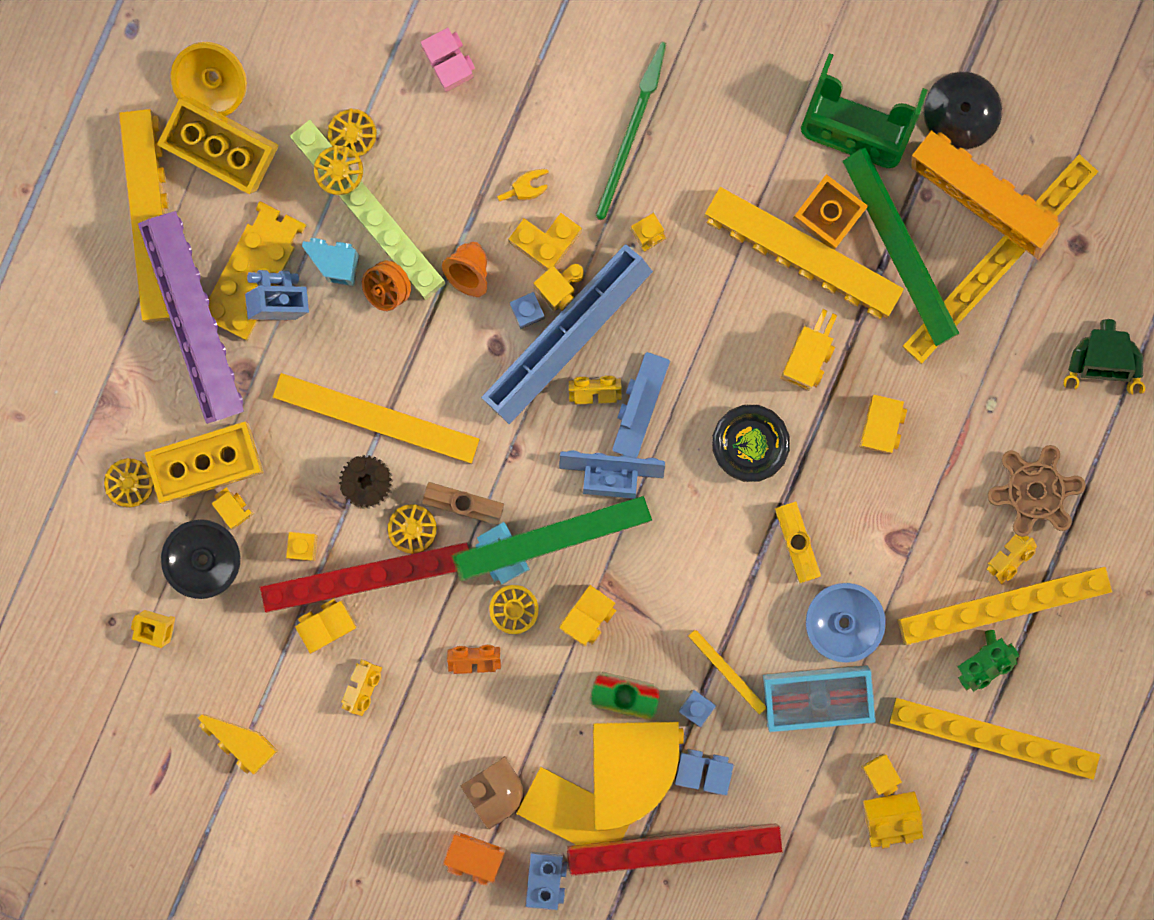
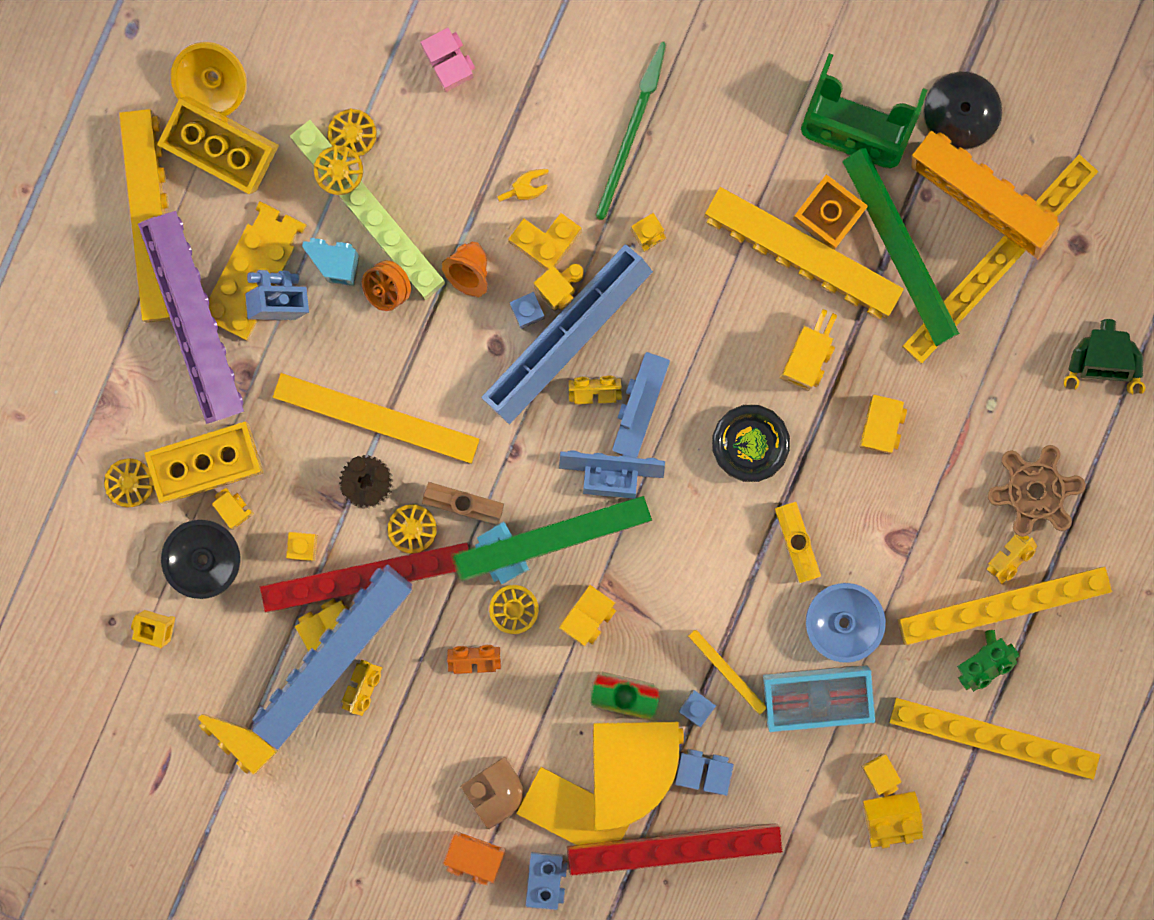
(332, 656): none -> medium blue brick

